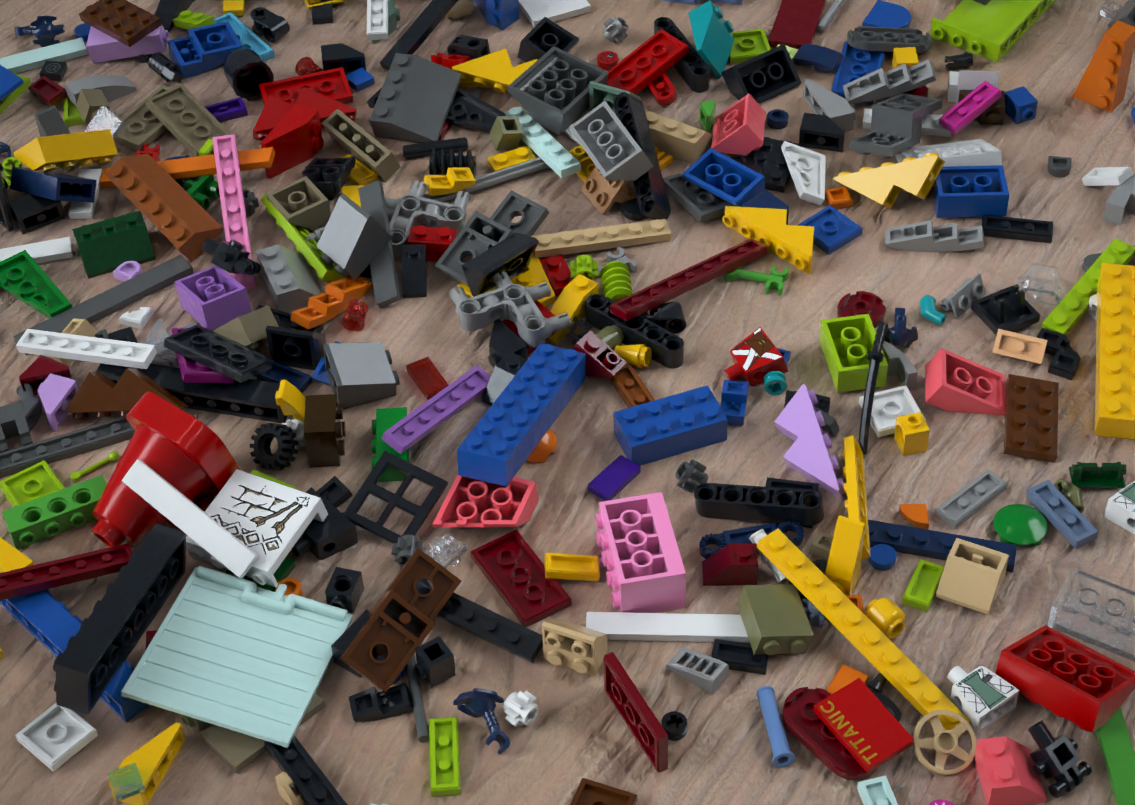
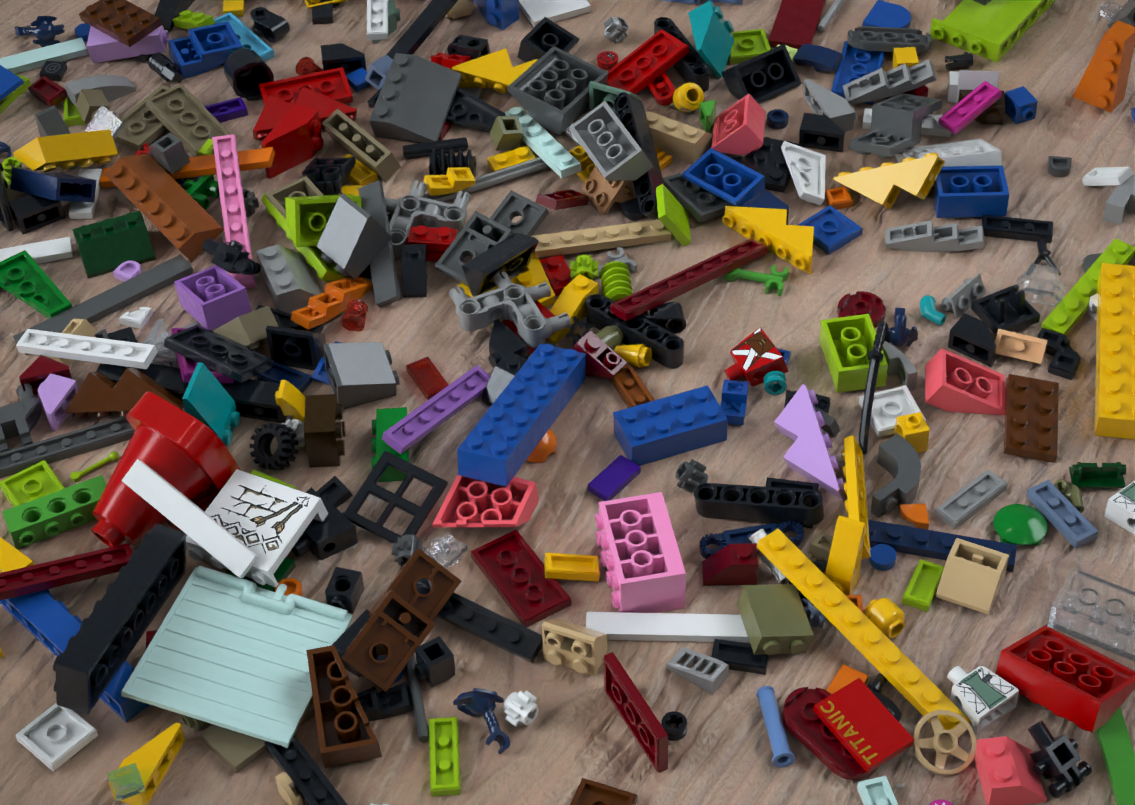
(169, 153): none -> dark grey slope
(211, 404): none -> teal slope
(309, 215): none -> lime slope
(340, 719): none -> reddish brown wedge
(378, 71): none -> sand blue brick
(562, 199): none -> dark red tile
(673, 215): none -> lime tile
(688, 97): none -> yellow head
(904, 465): none -> dark grey arch
(973, 339): none -> black slope
(1044, 254): none -> black plant

